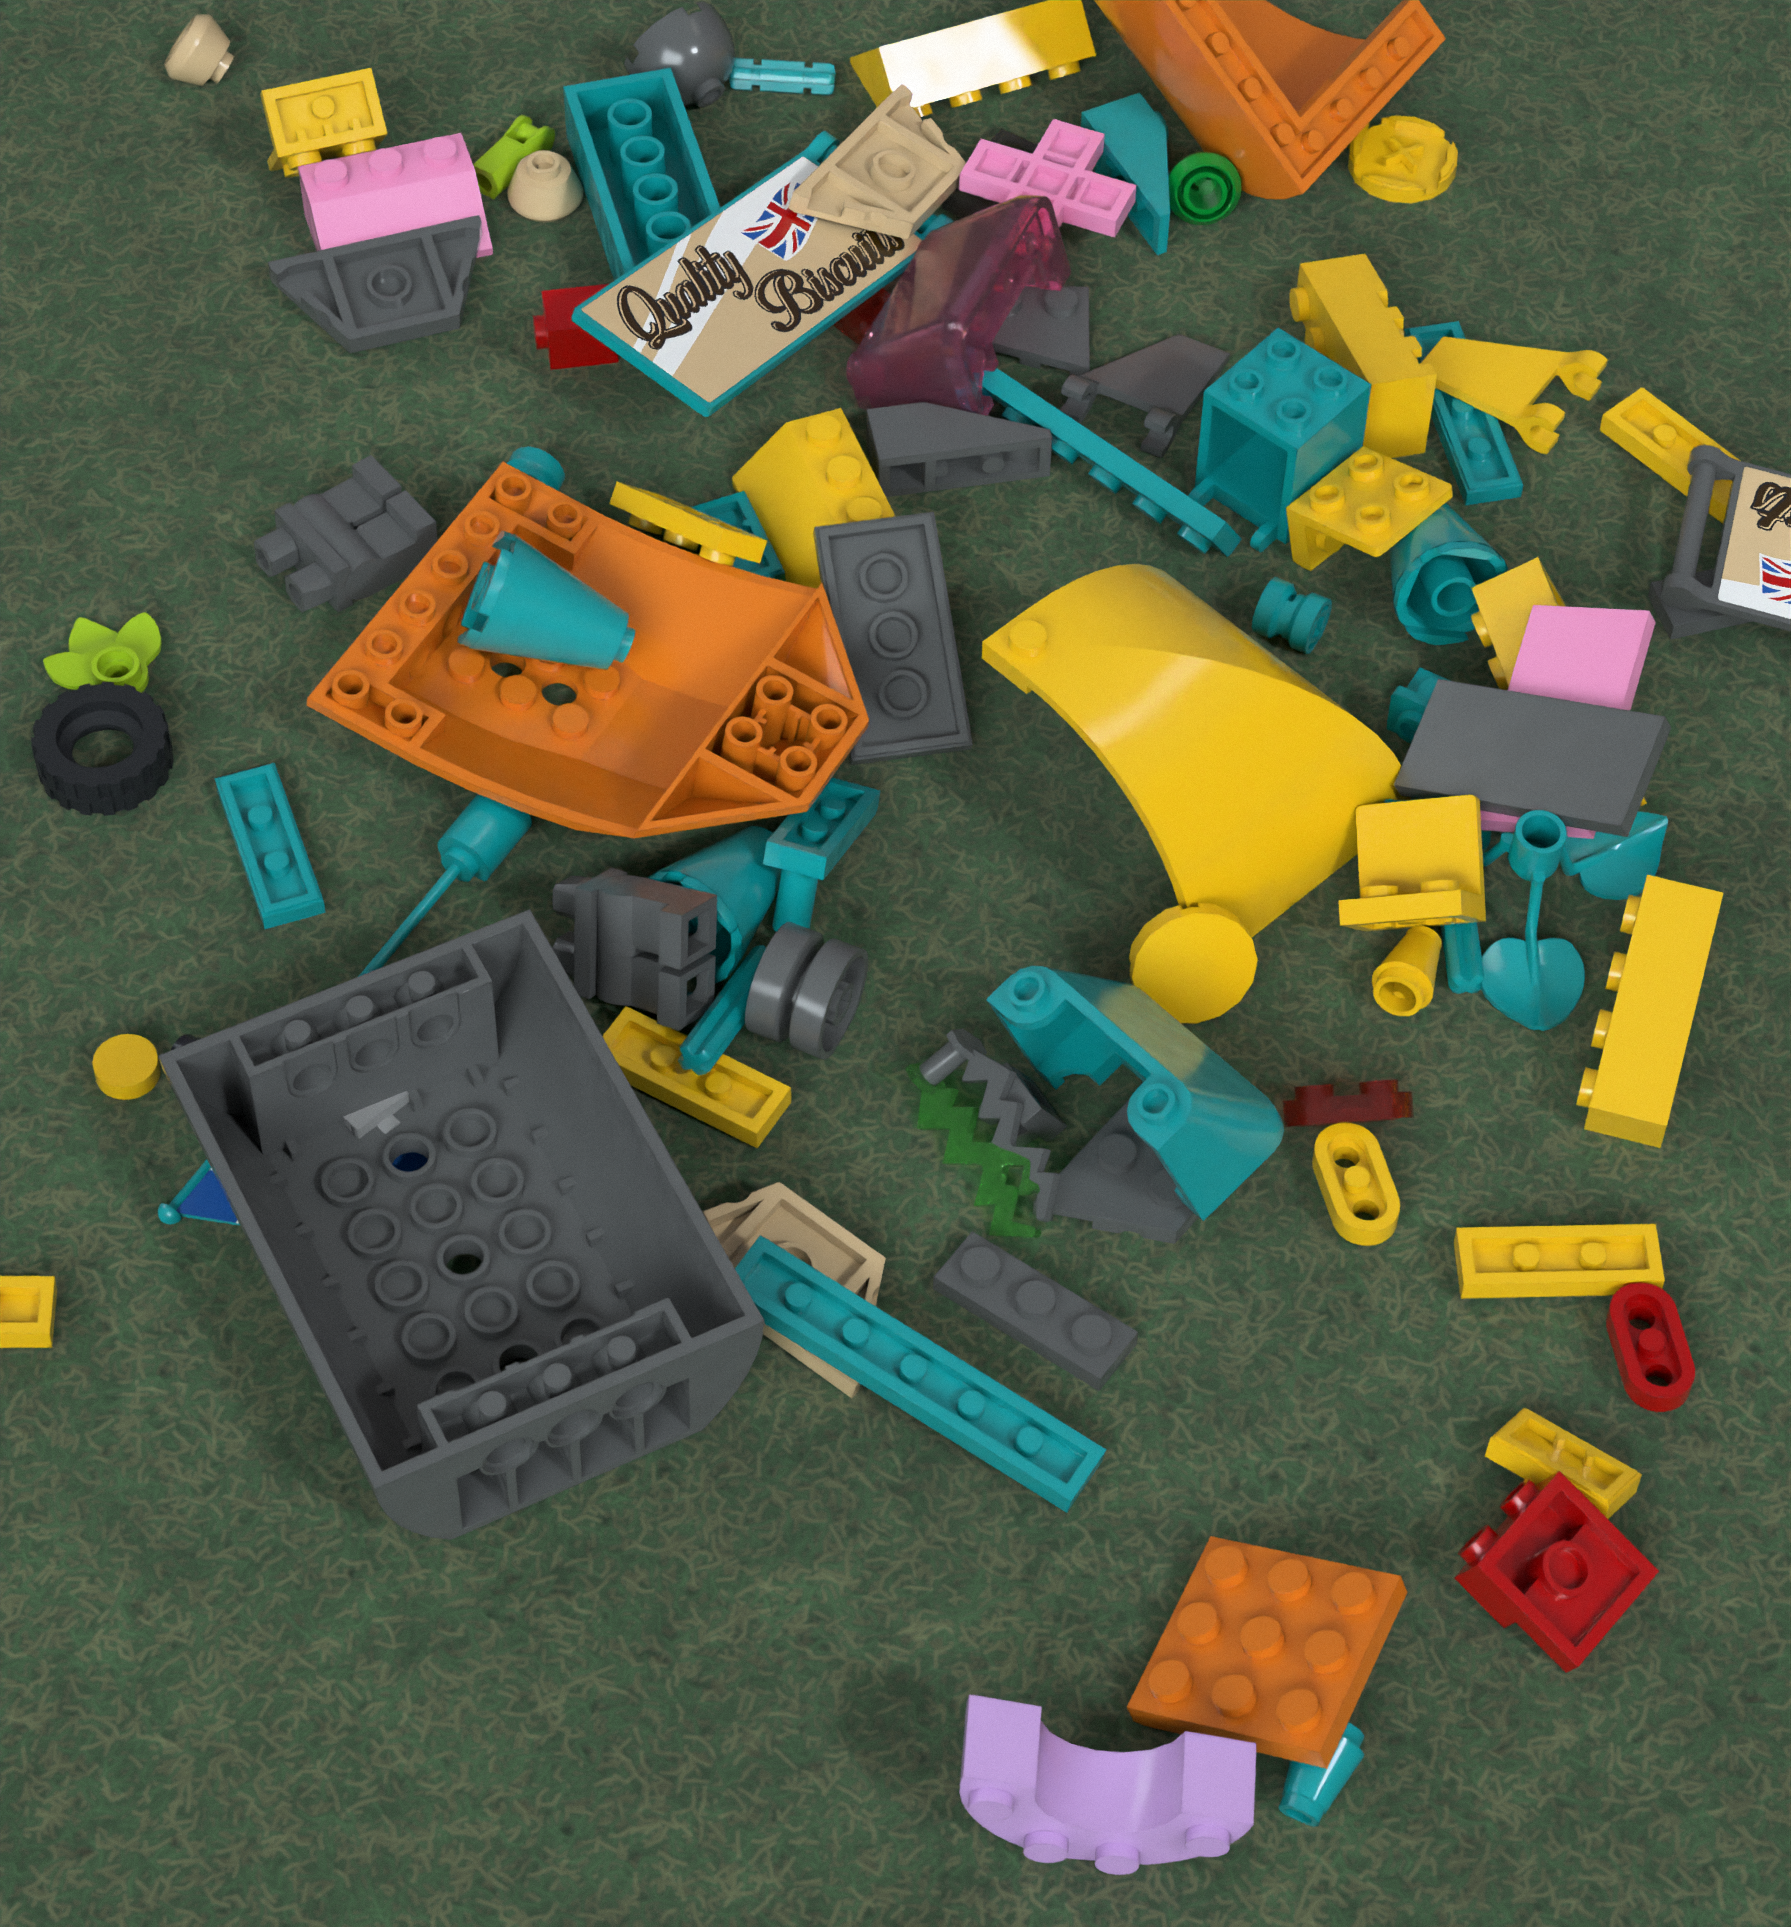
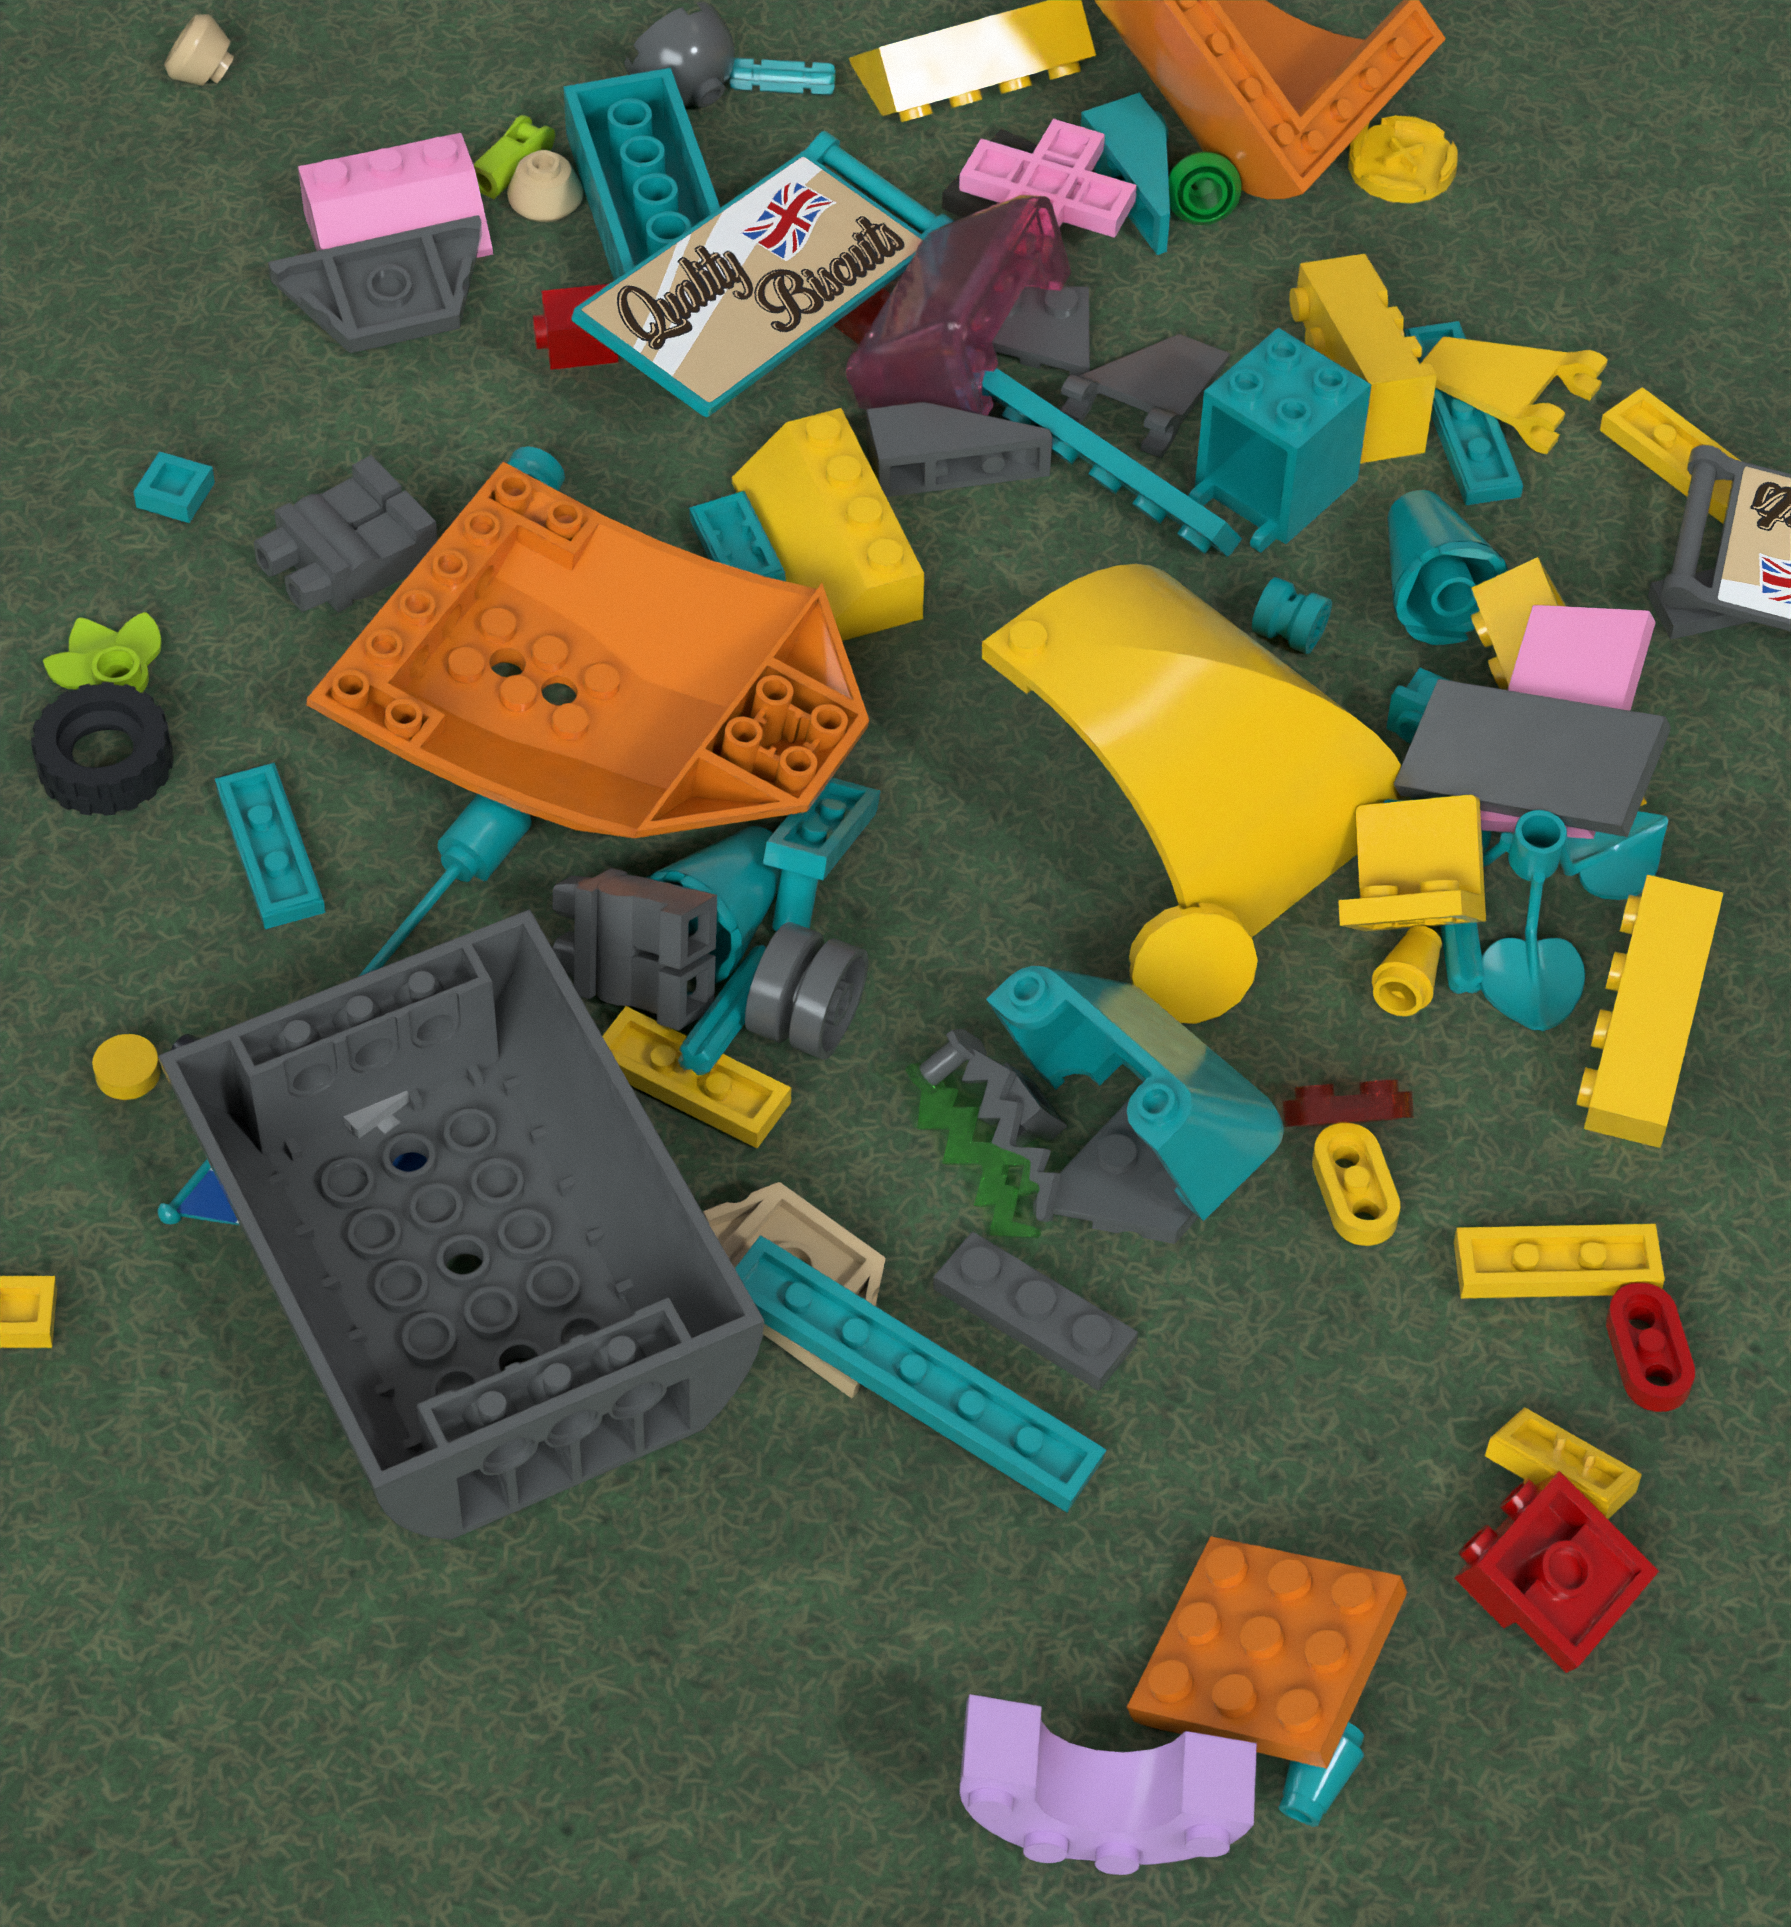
(174, 487): none -> teal plate
(323, 120): yellow bracket -> none
(542, 611): teal cone -> none
(687, 526): yellow plate -> none
(884, 172): tan wing -> none
(897, 634): dark grey tile -> none
(1362, 504): yellow bracket -> none

